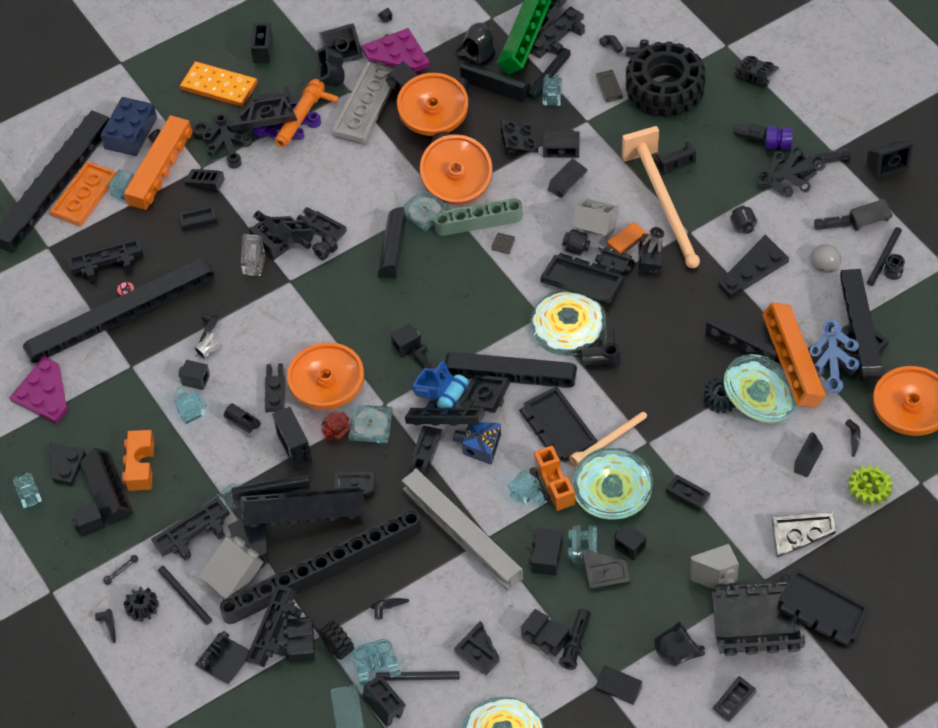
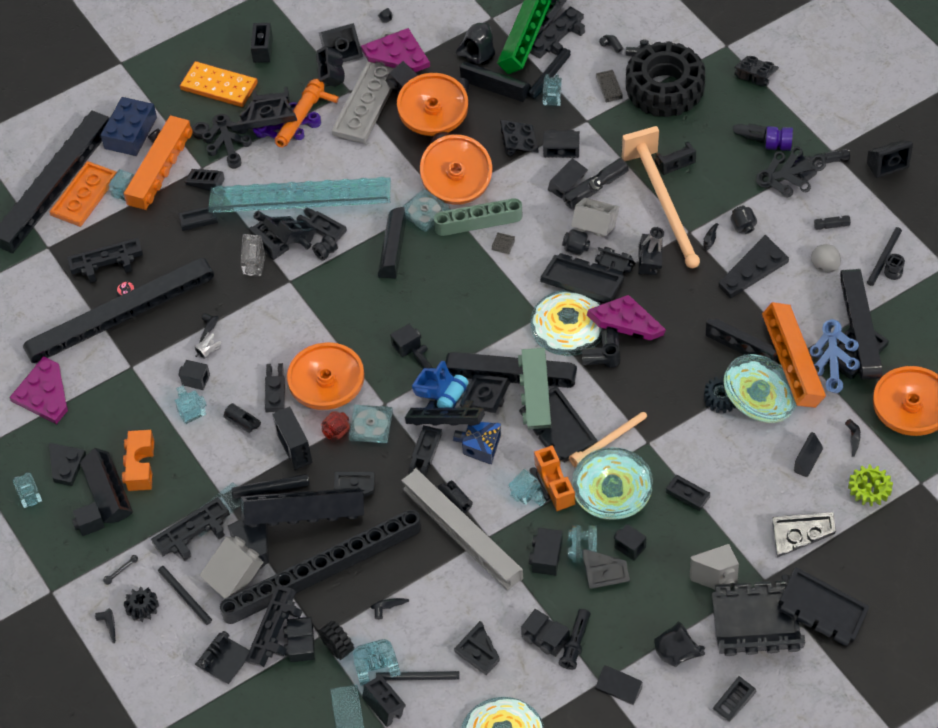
(300, 194): none -> clear light blue plate
(456, 496): none -> black hinge
(536, 388): none -> sand green wedge
(605, 176): none -> black piece
(626, 238): orange tile -> none
(627, 317): none -> magenta plate
(710, 237): none -> black bar
(869, 214): black hinge -> none

